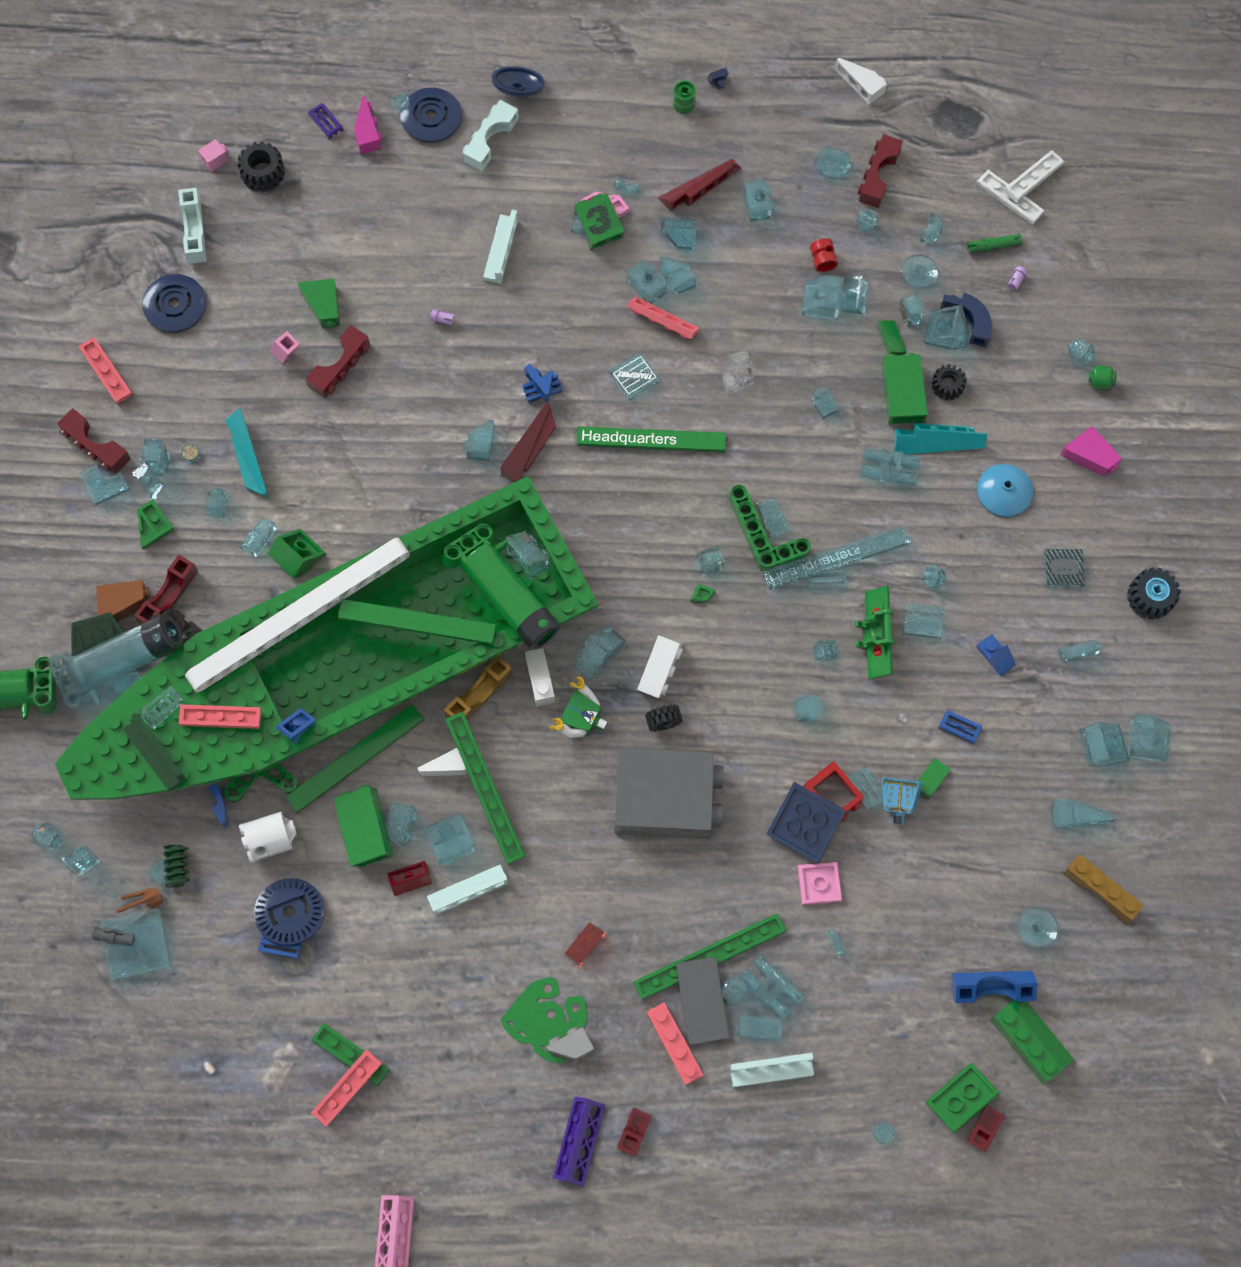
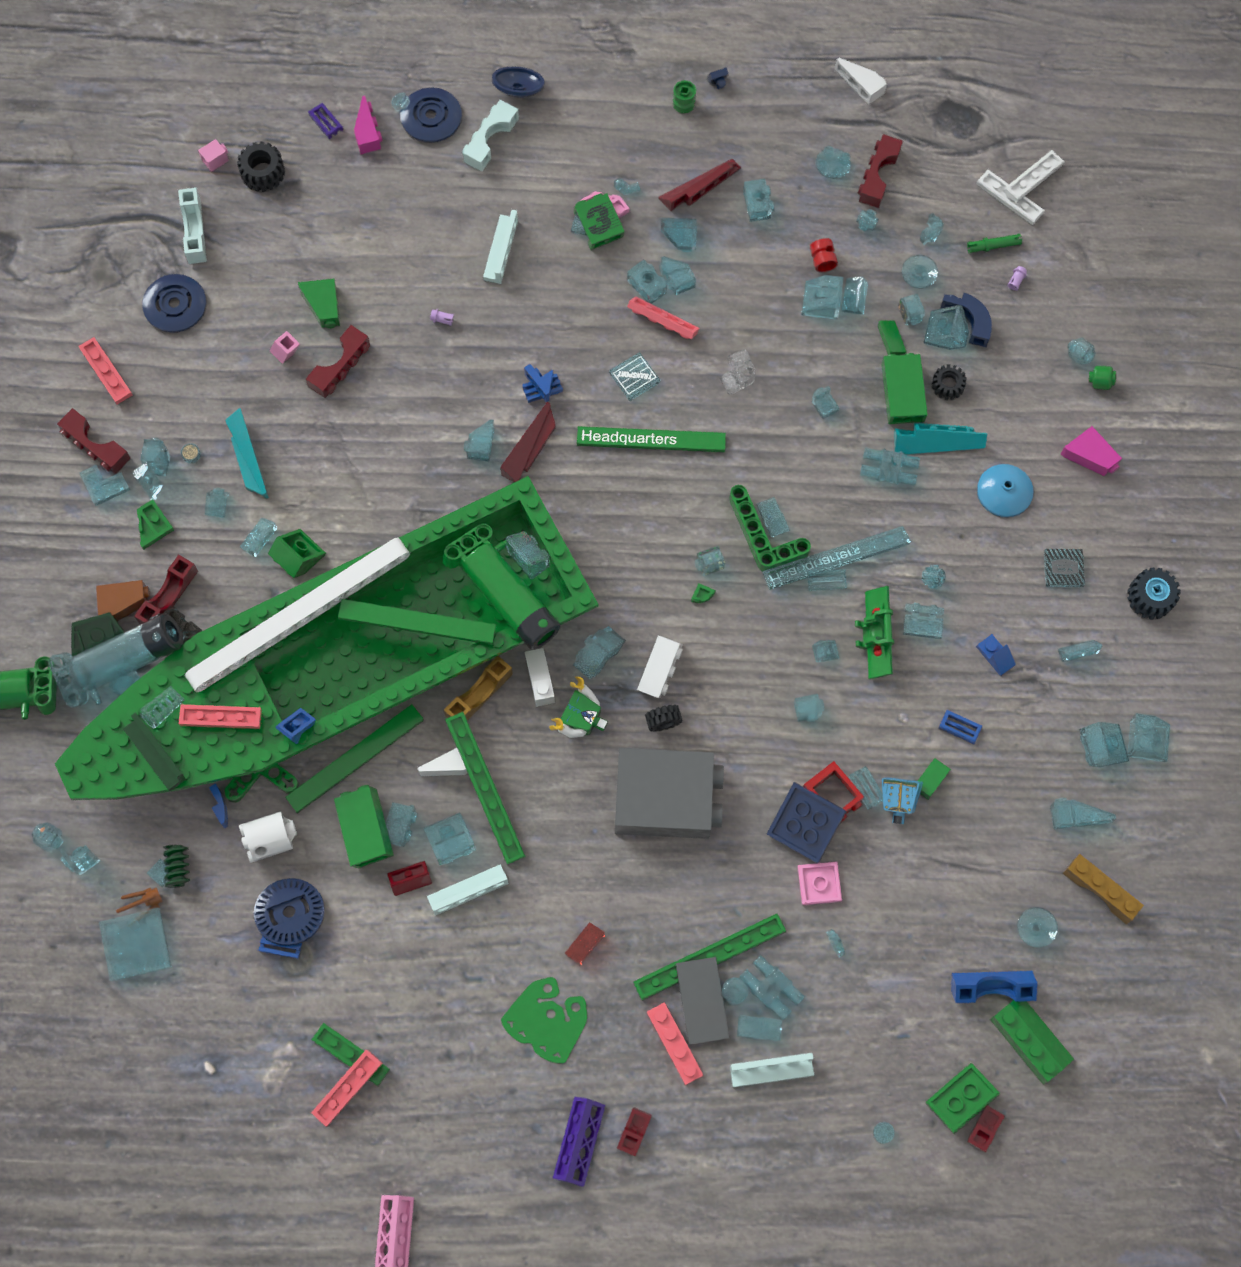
(113, 936): dark grey pin -> none
(573, 1046): light grey slope -> none

